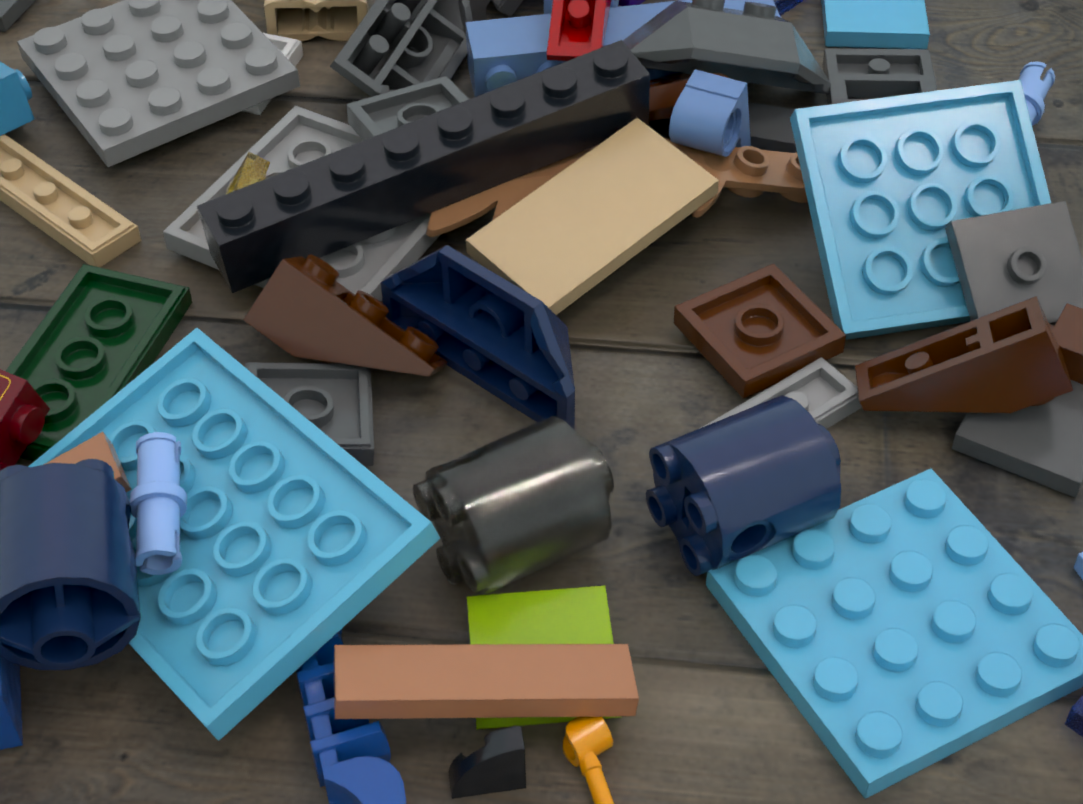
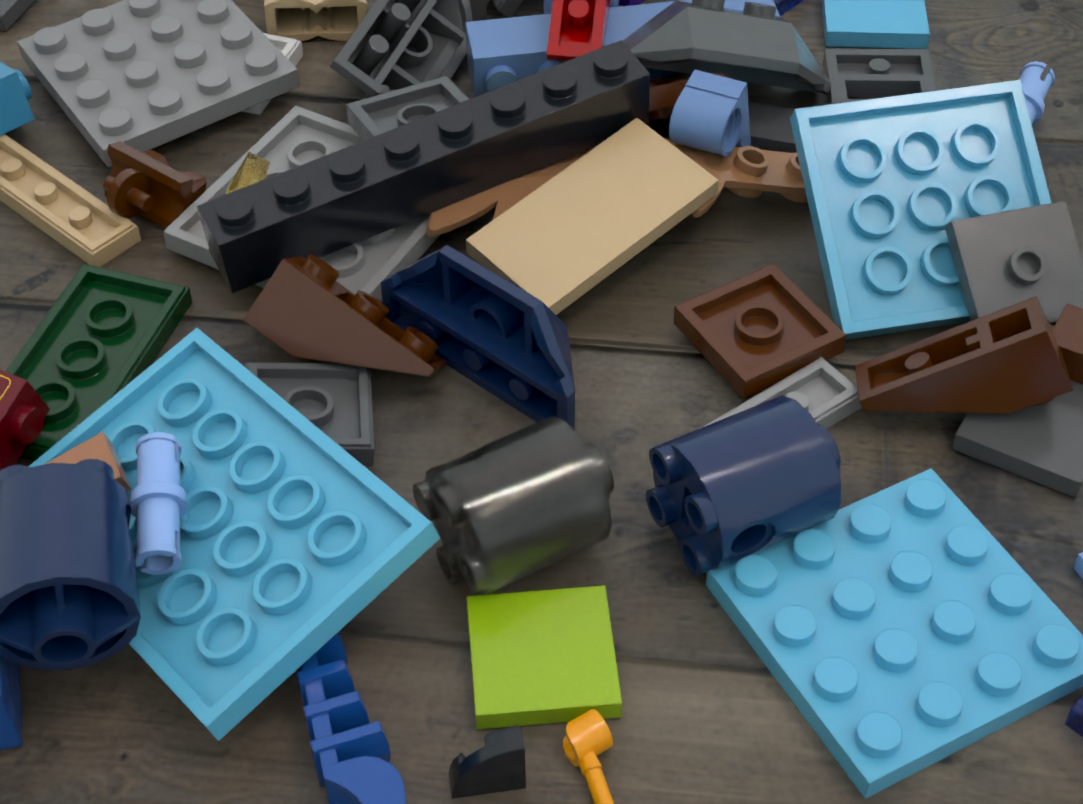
(148, 186): none -> reddish brown hips
(483, 681): nougat tile -> none

